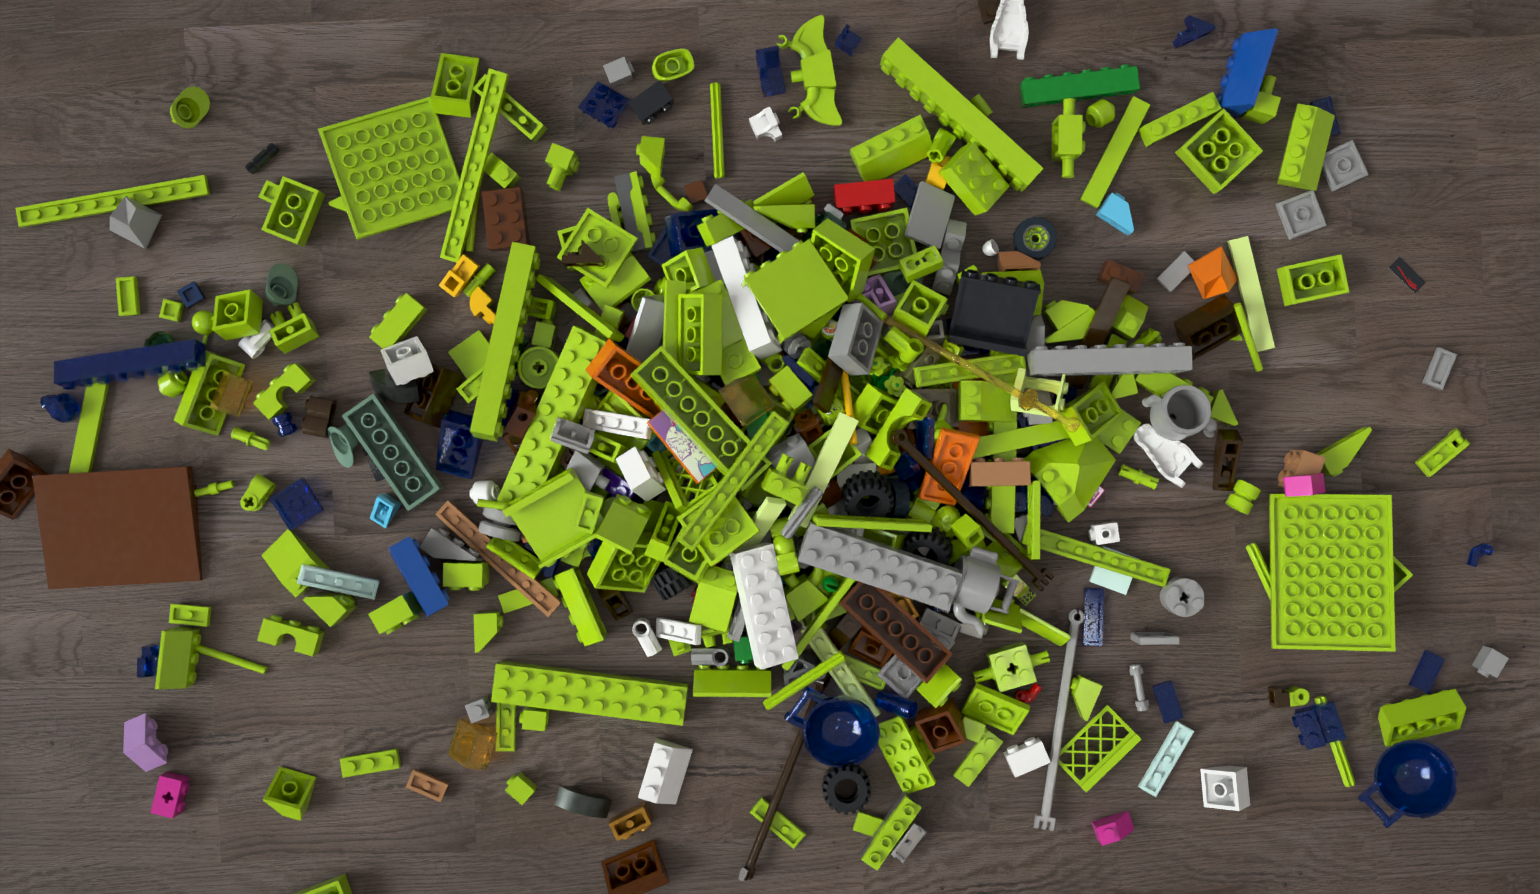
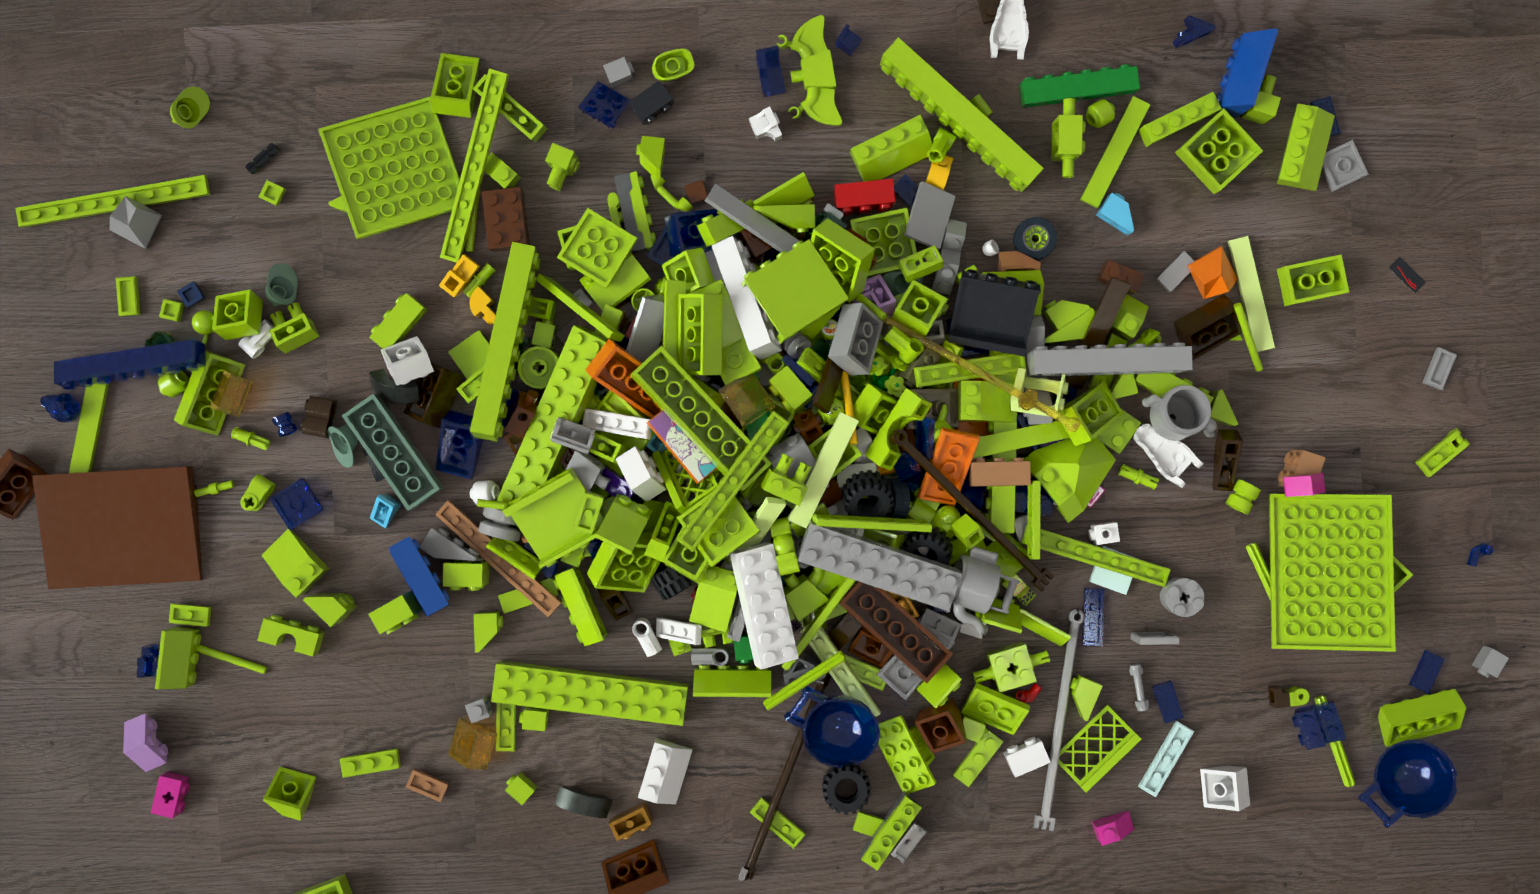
(271, 401): lime arch -> none
(293, 211): lime brick -> none
(338, 581): light aqua tile -> none
(587, 257): dark brown slope -> none
(717, 131): lime axle -> none
(802, 512): light grey axle -> none
(831, 580): green hinge -> none
(896, 704): clear blue pin -> none
(974, 179): lime brick -> none
(1301, 214): light grey tile -> none
(1343, 451): lime slope -> none

